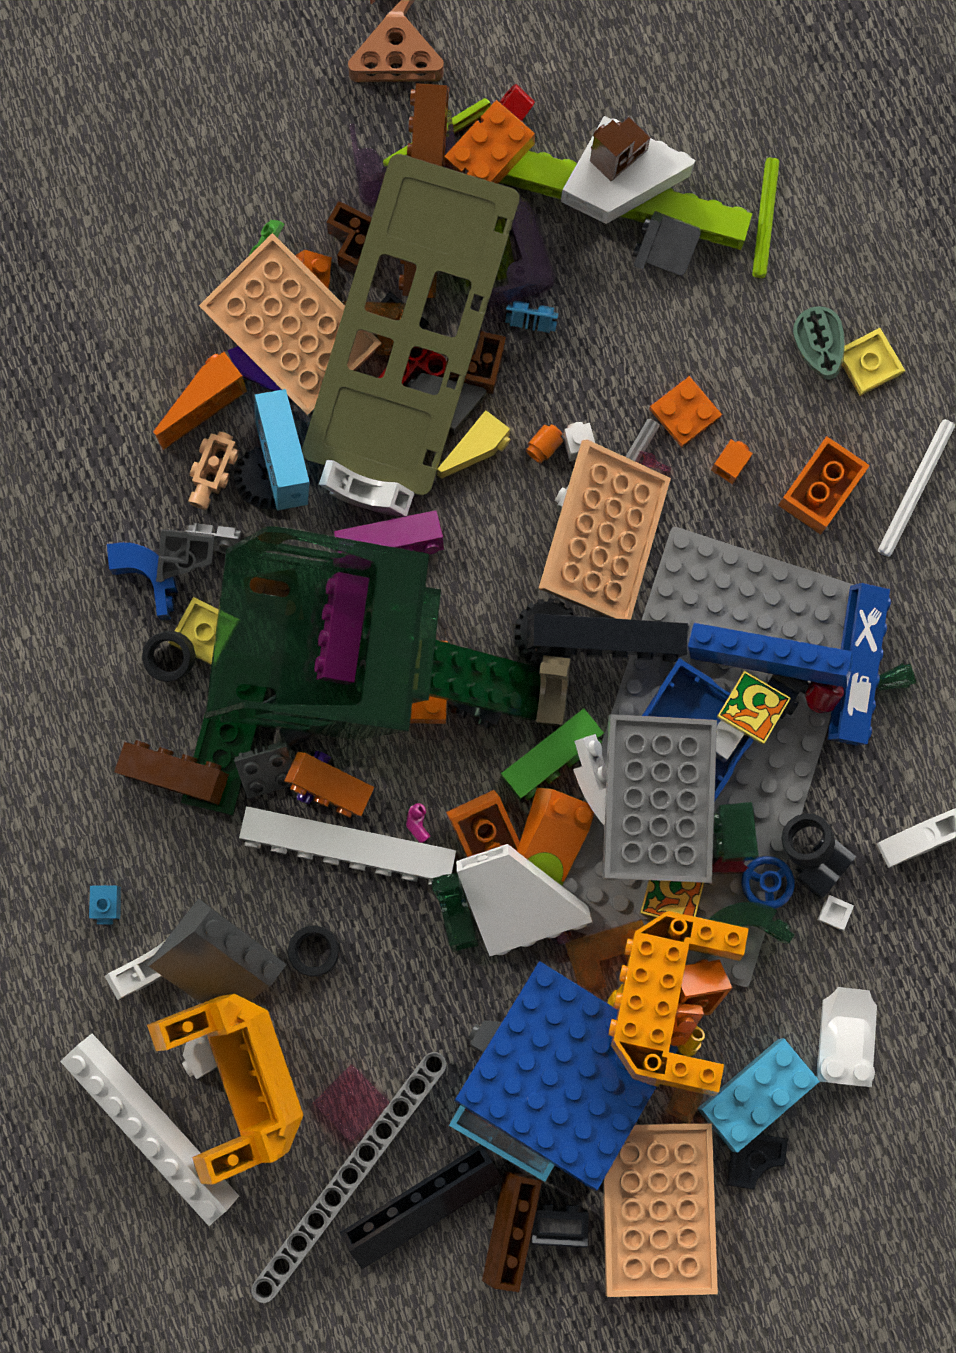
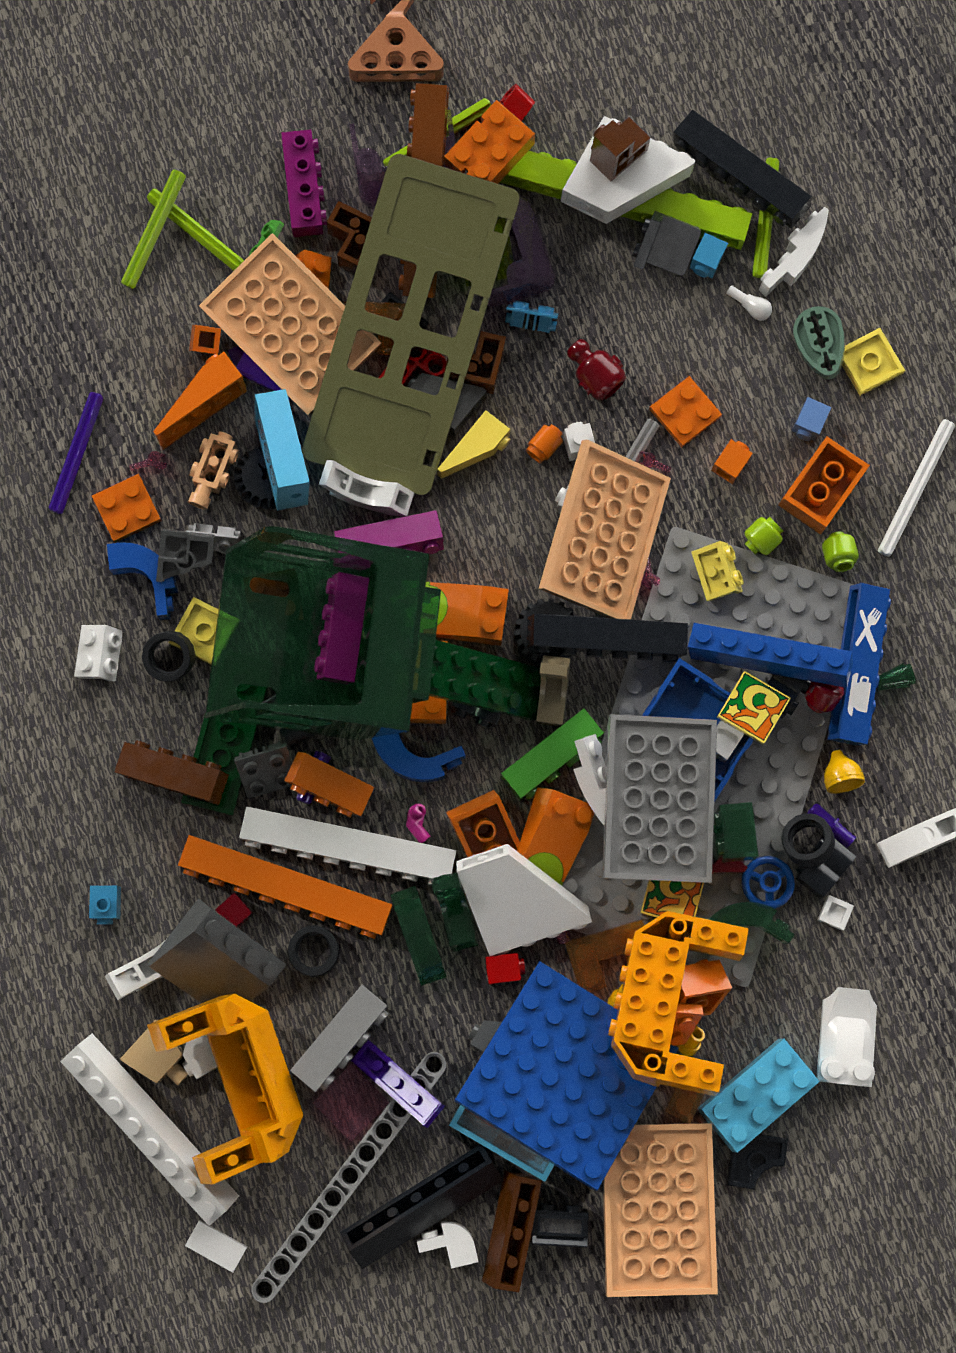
(76, 453): none -> dark purple axle
(98, 652): none -> white bracket
(126, 508): none -> orange plate
(152, 460): none -> clear pink hand
(153, 229): none -> lime axle
(154, 1063): none -> tan torso
(199, 233): none -> lime axle
(205, 339): none -> orange brick
(216, 1246): none -> white tile
(235, 910): none -> dark red panel
(285, 885): none -> orange brick
(302, 183): none -> magenta brick
(339, 1038): none -> light grey brick
(398, 1083): none -> tile
(412, 767): none -> blue arch
(418, 935): none -> clear green arch
(457, 1240): none -> white brick
(471, 612): none -> orange slope
(504, 968): none -> red brick
(597, 371): none -> dark red piece
(649, 577): none -> clear pink hand
(708, 256): none -> dark azure brick
(717, 570): none -> light yellow bracket
(742, 170): none -> black brick
(756, 306): none -> white piece
(763, 536): none -> lime head
(800, 252): none -> white slope
(811, 419): none -> medium blue brick
(840, 551): none -> lime head
(840, 833): none -> dark purple axle
(842, 774): none -> yellow helmet

